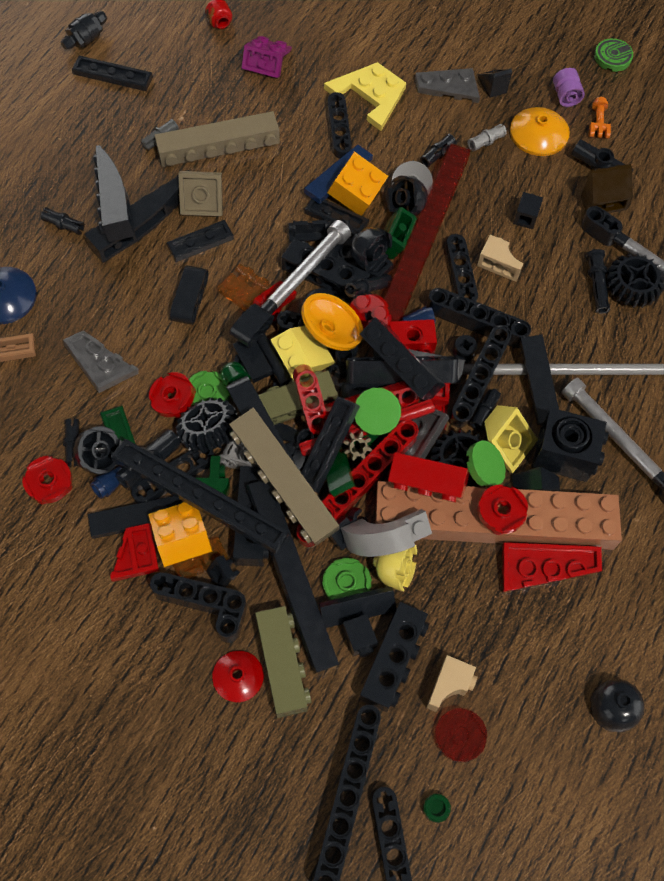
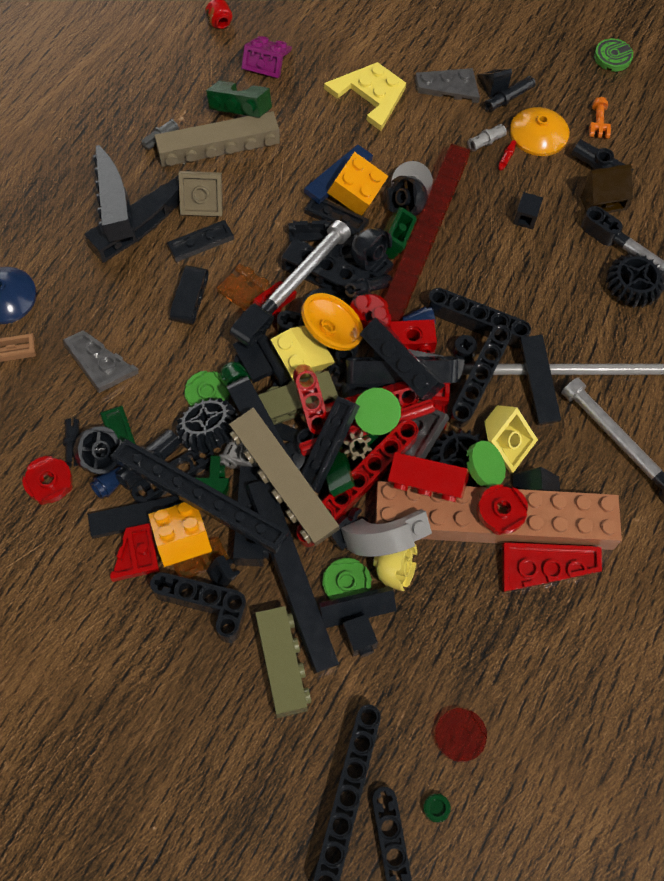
(62, 221): black pin -> none
(83, 30): black piece -> none
(112, 73): black tile -> none
(175, 406): red plate -> none
(238, 689): red dish -> none
(250, 102): none -> dark green arch
(339, 125): black beam -> none
(404, 619): black brick -> none
(430, 157): black pin -> none
(453, 679): tan arch -> none
(464, 270): black beam -> none
(485, 409): black axle -> none
(499, 260): tan arch -> none
(504, 96): none -> black pin
(508, 153): none -> red piece
(568, 87): medium lavender wheel -> none
(570, 444): black brick -> none
(597, 272): black pin -> none
(617, 705): black cylinder -> none

